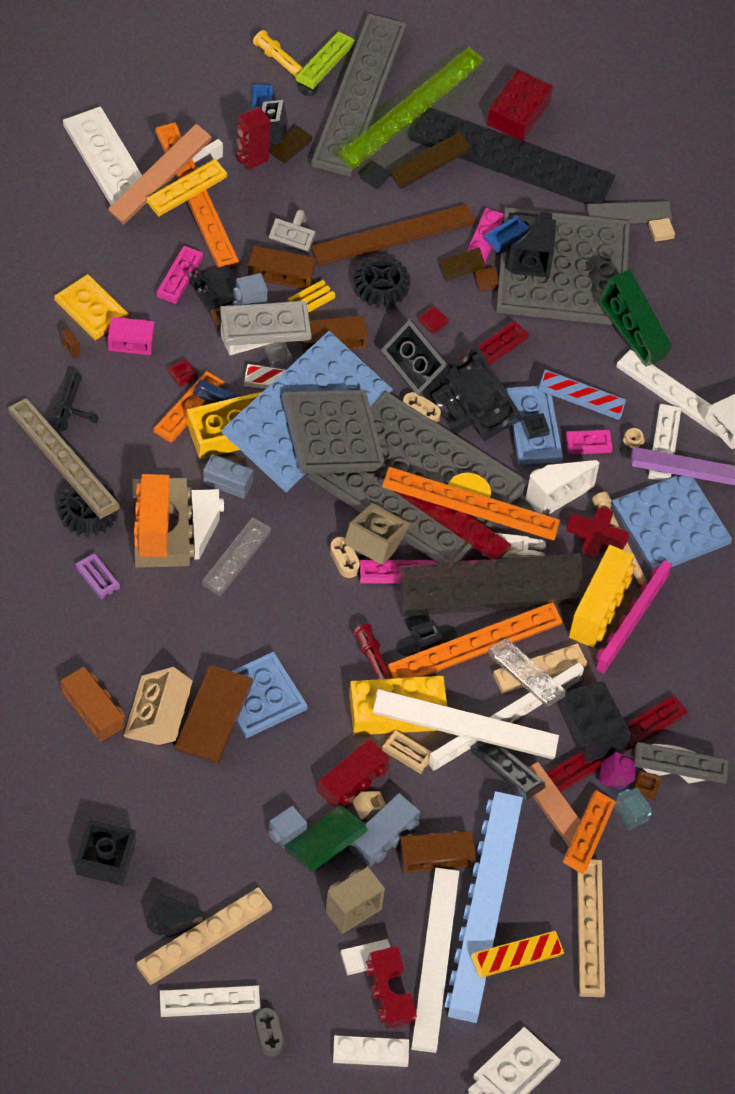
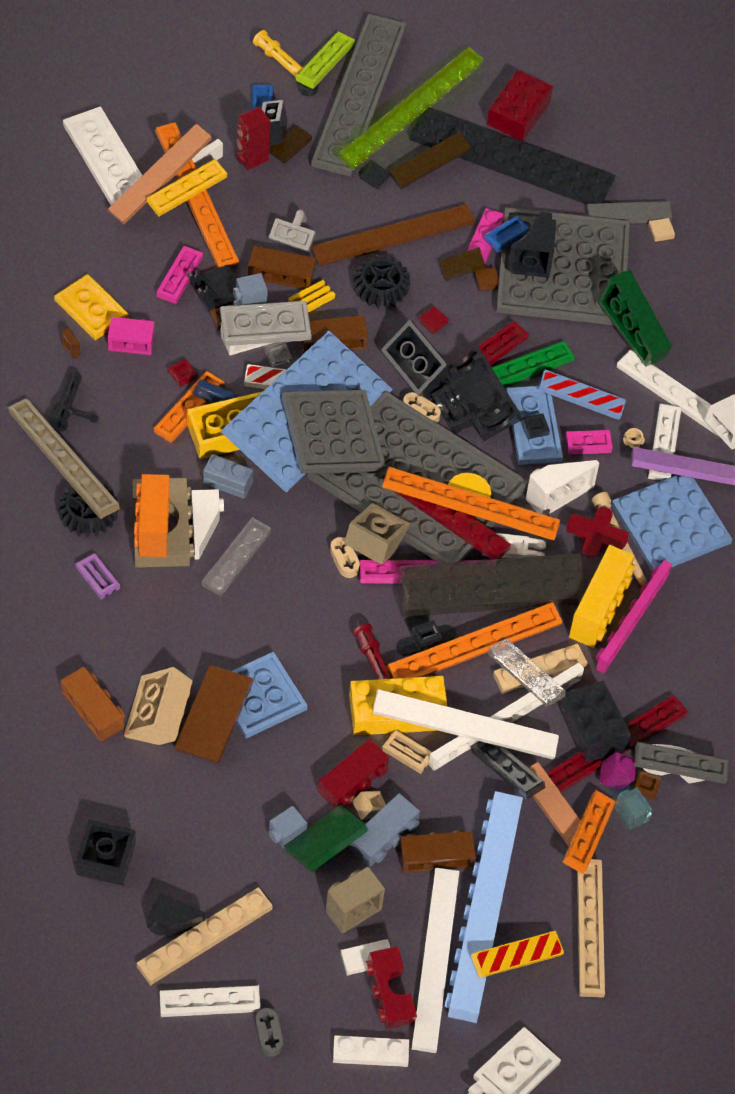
(533, 363): none -> green tile

